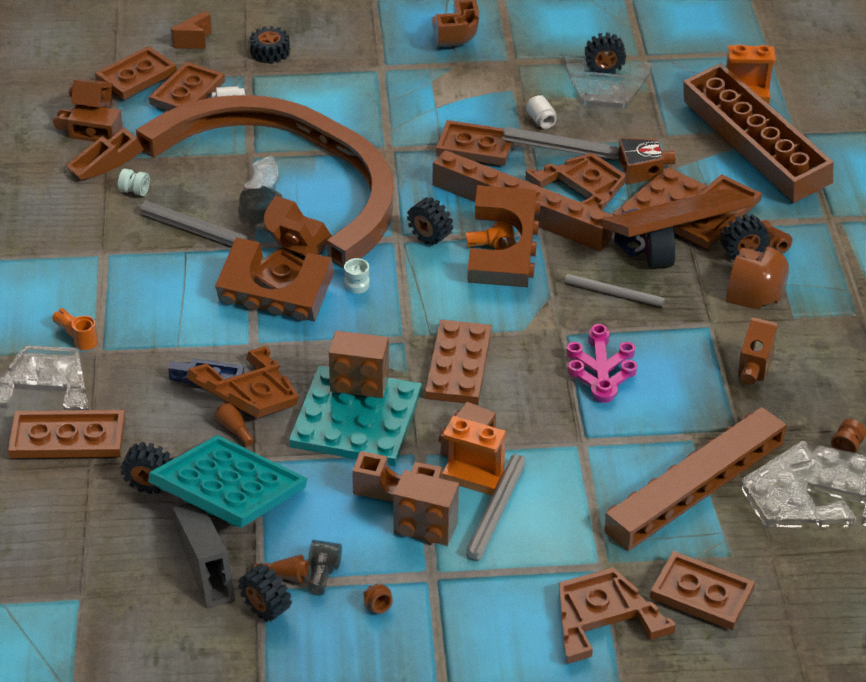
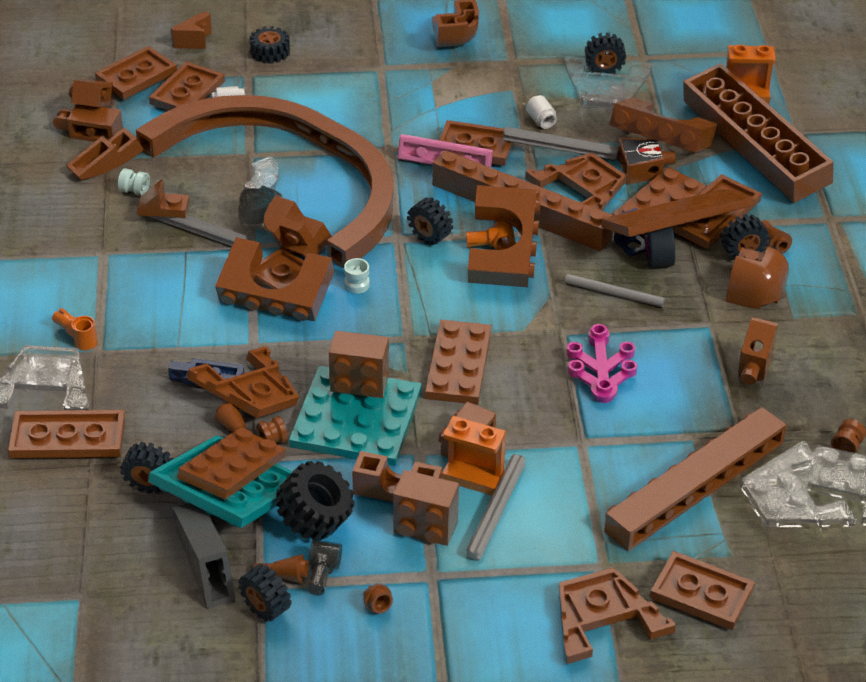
(157, 203): none -> dark orange slope
(231, 463): none -> dark orange plate
(273, 430): none -> dark orange wheel
(314, 500): none -> black tyre
(428, 150): none -> bright pink tile
(637, 117): none -> dark orange arch

